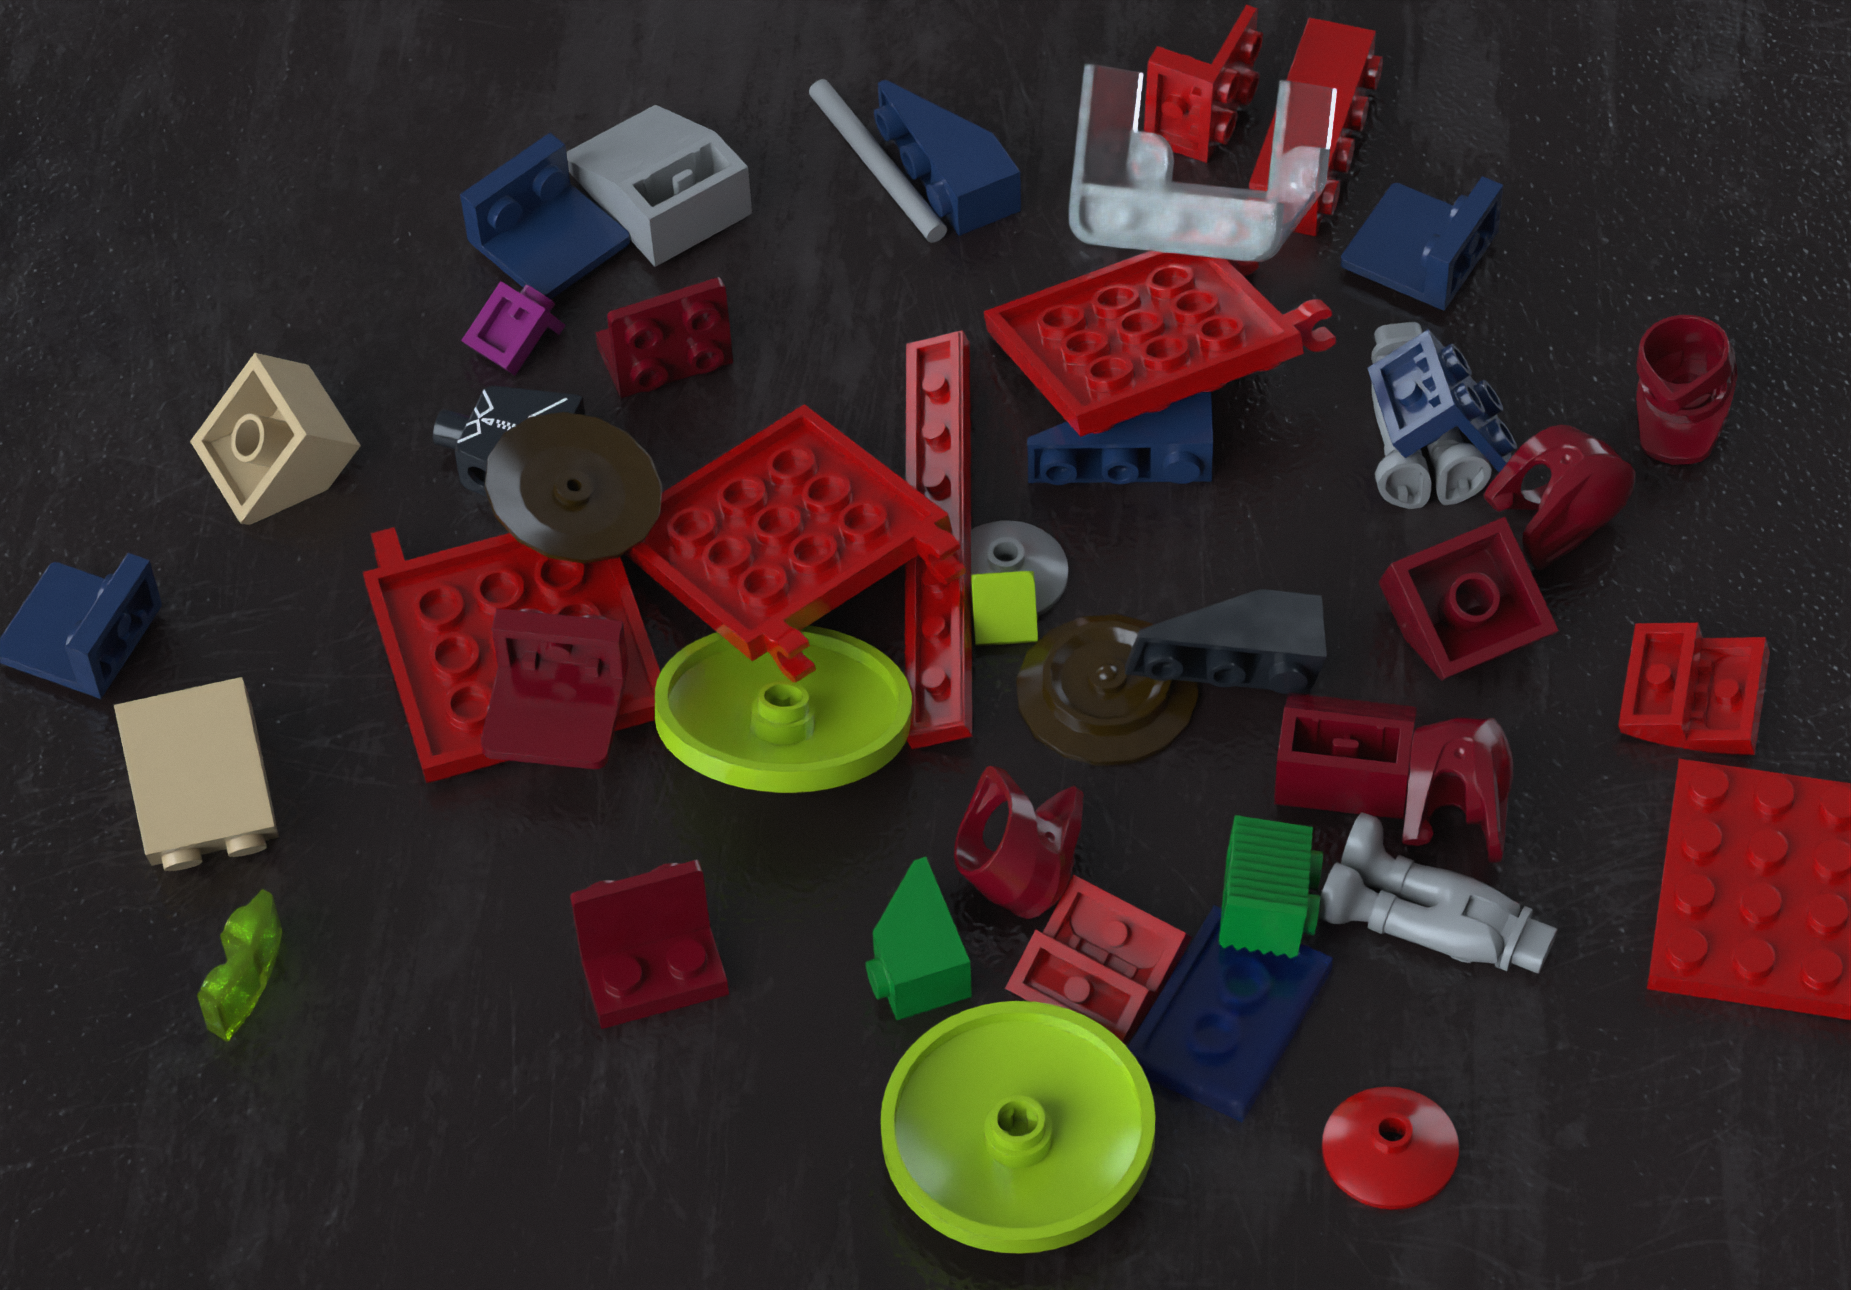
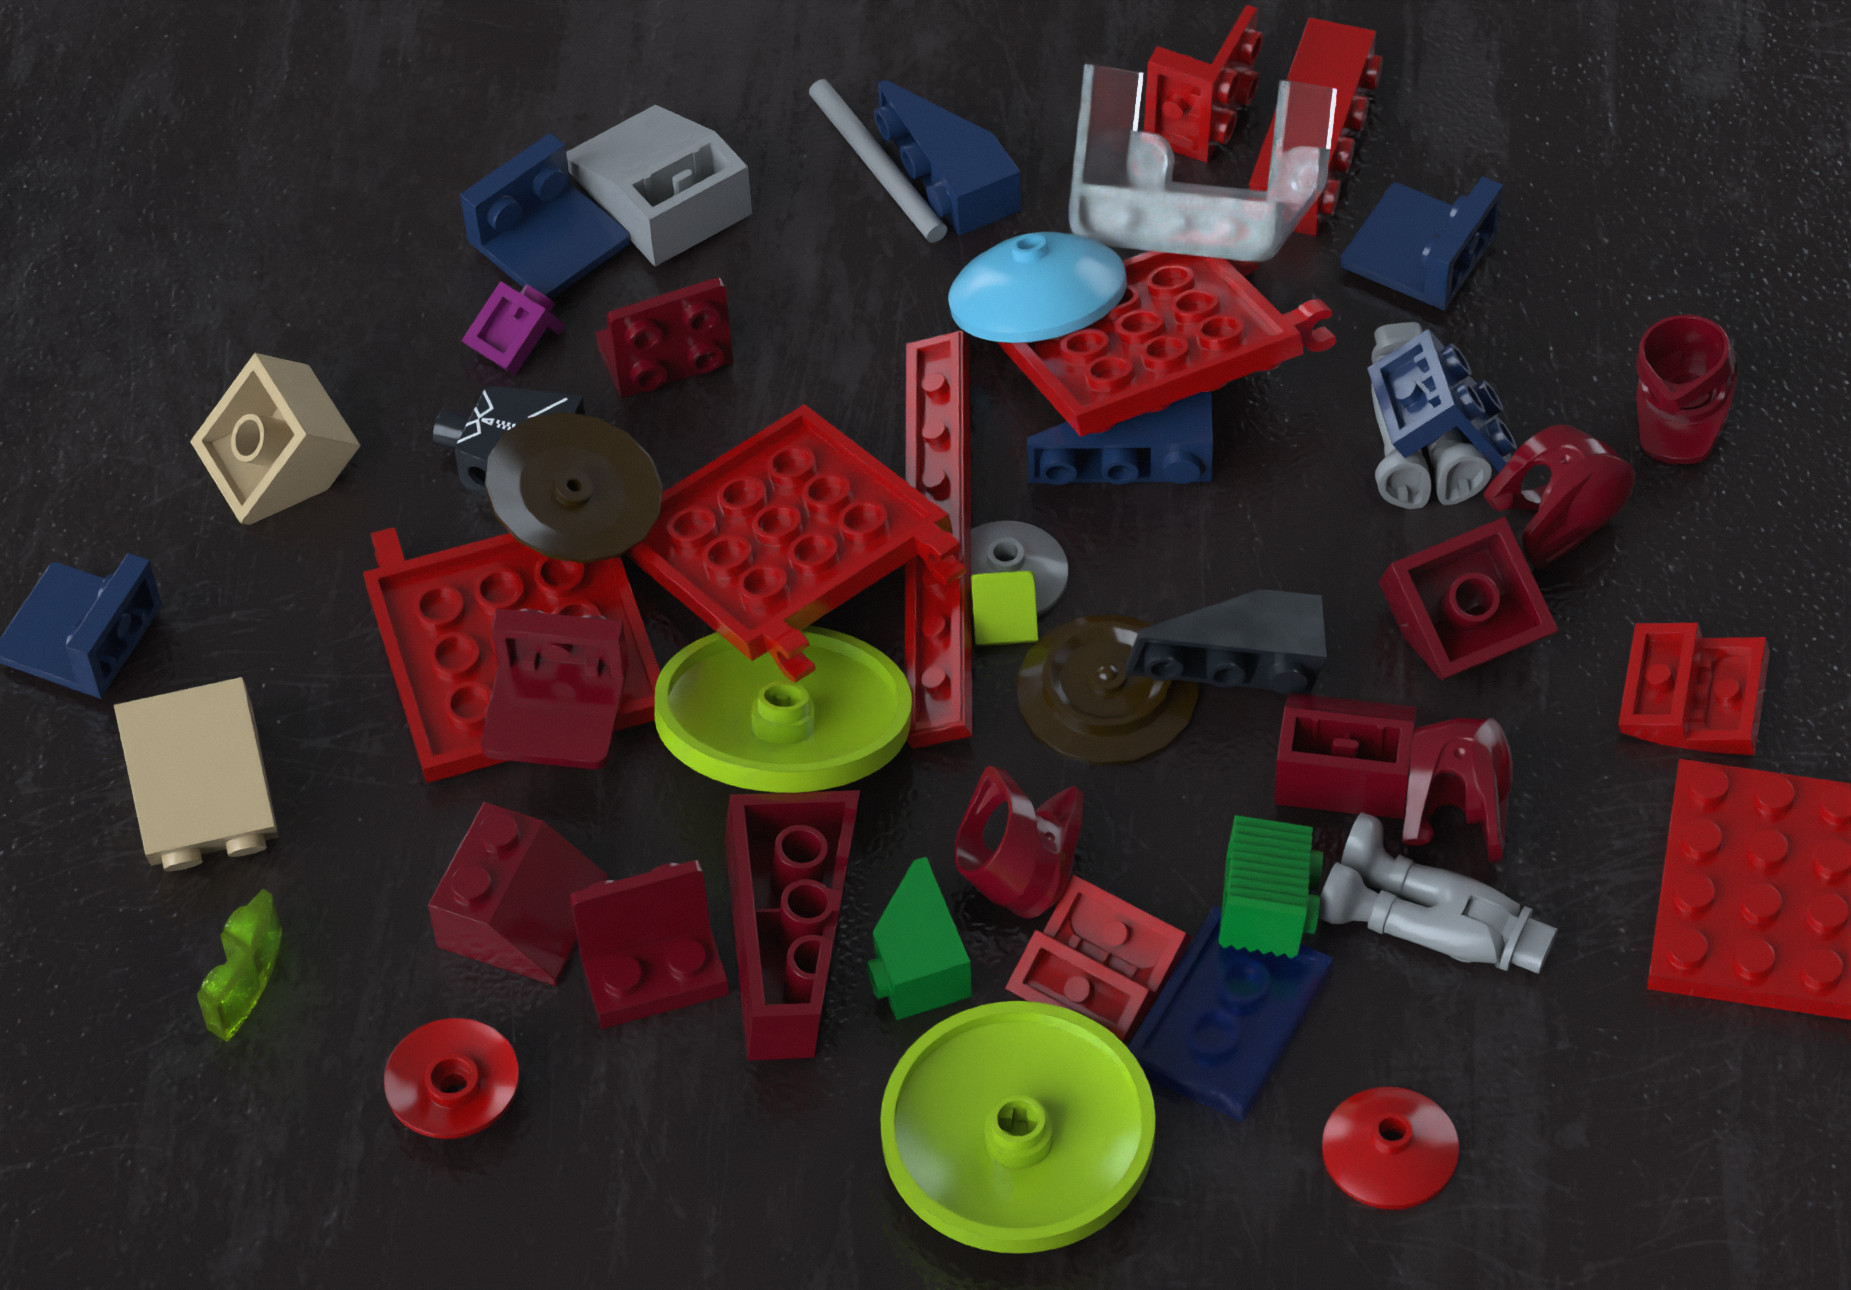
(448, 1055): none -> red dish
(511, 895): none -> dark red slope
(786, 899): none -> dark red wedge
(1037, 287): none -> medium azure dish

